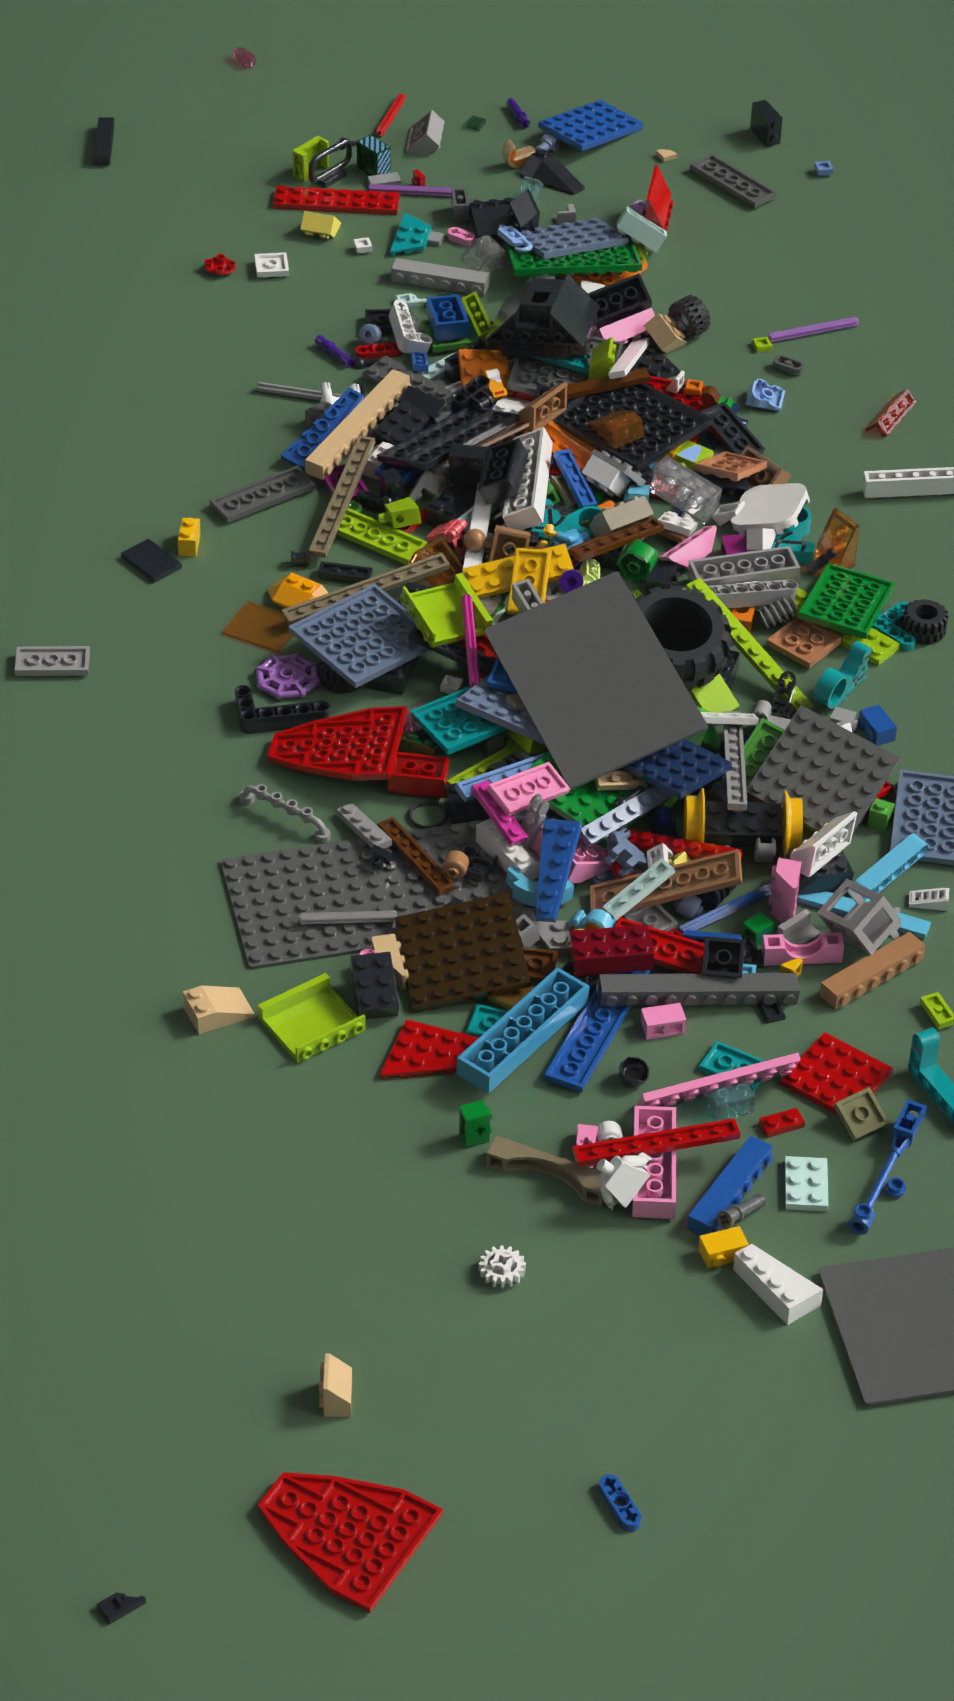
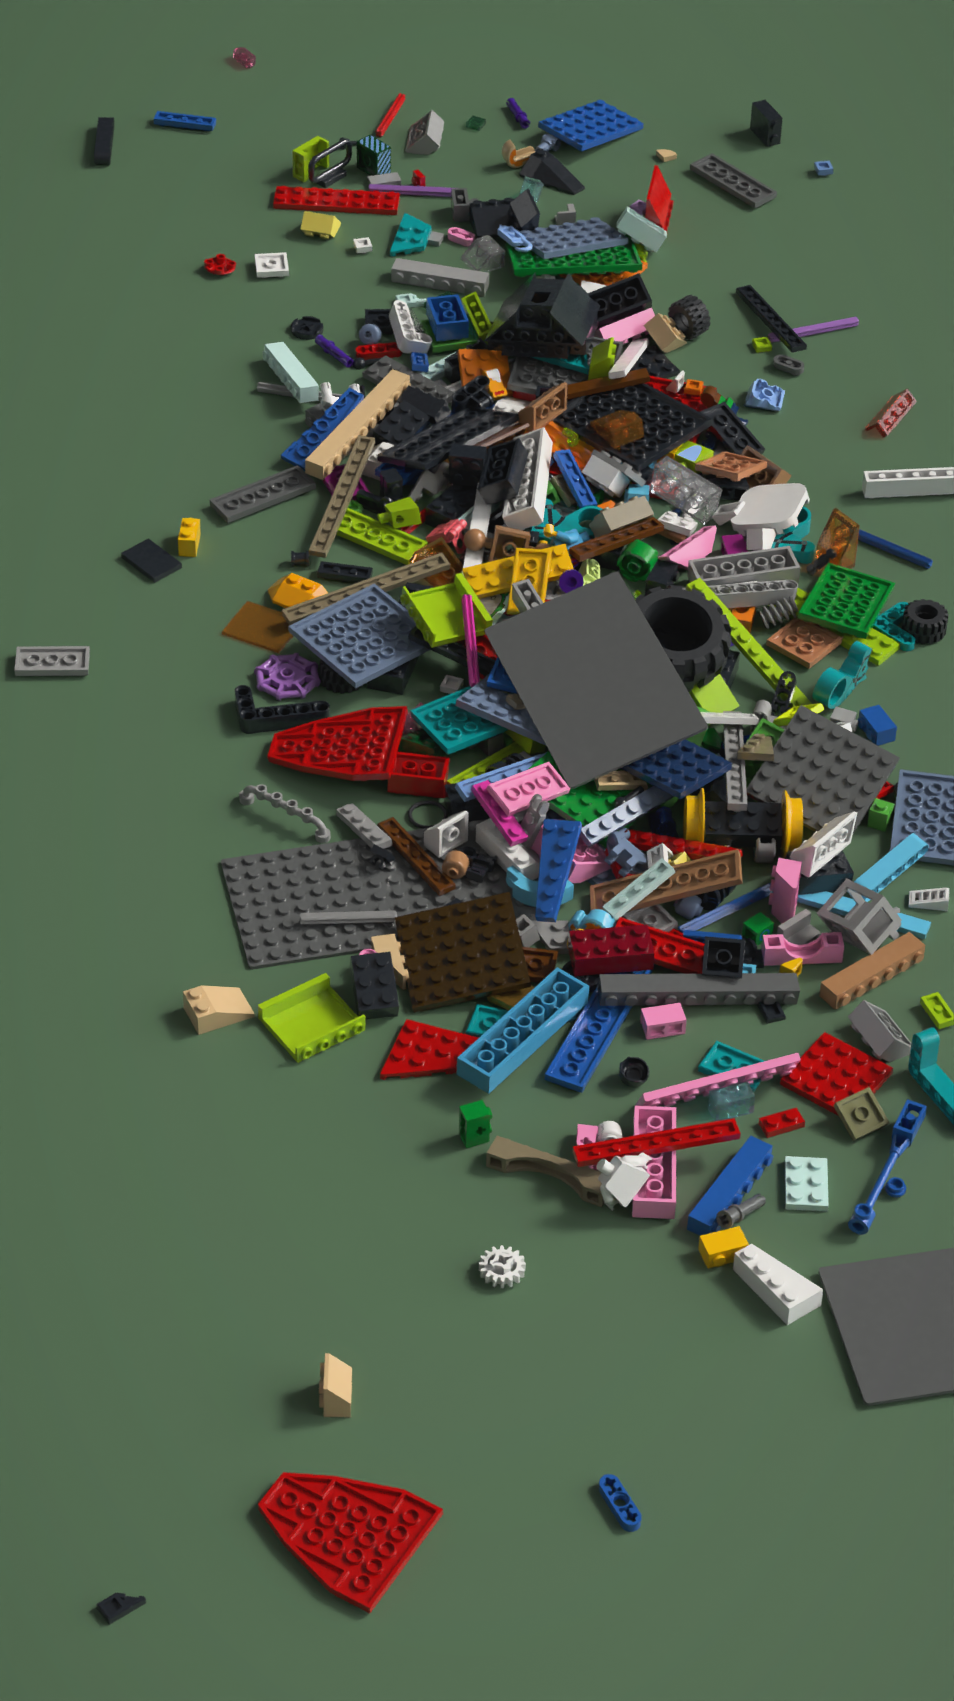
(184, 120): none -> blue plate
(291, 372): none -> light aqua brick
(306, 328): none -> black tile
(447, 834): none -> white slope
(573, 438): none -> clear neon green arm
(757, 748): none -> dark tan wing
(771, 318): none -> black tile
(786, 717): none -> neon yellow tile
(879, 1032): none -> light grey slope
(895, 549): none -> blue axle

